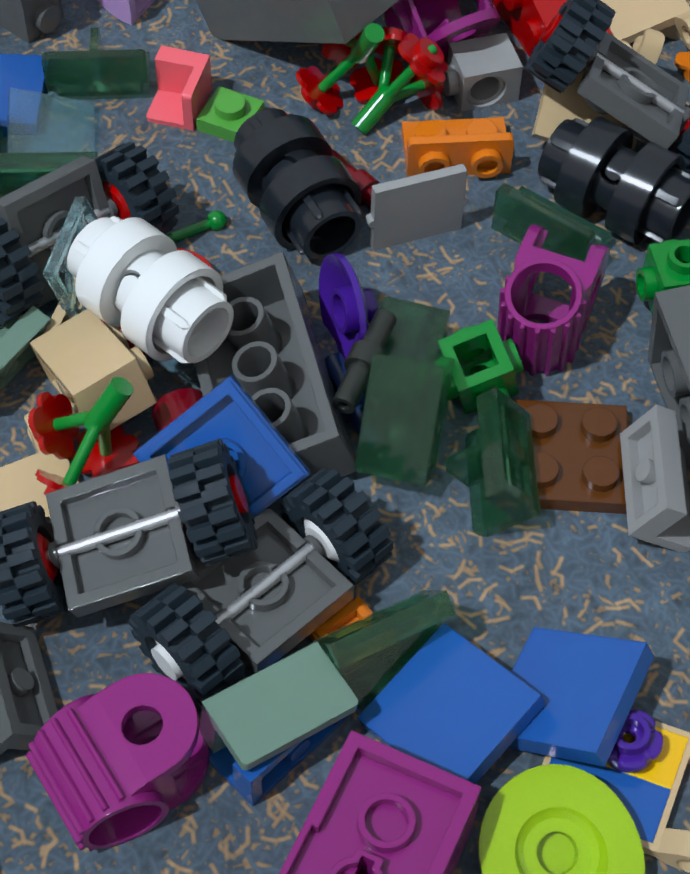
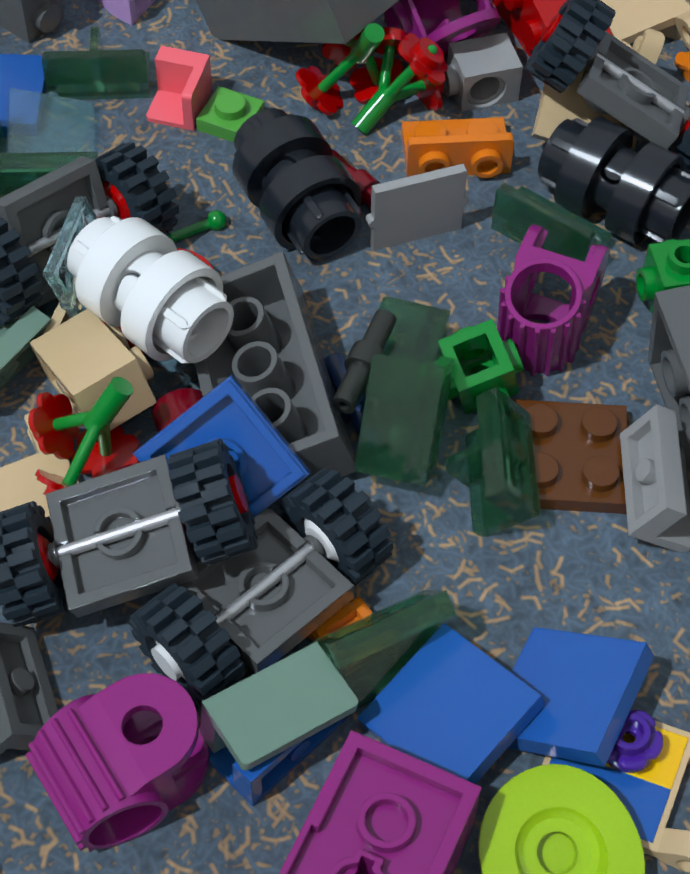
(343, 302): dark purple dish -> none

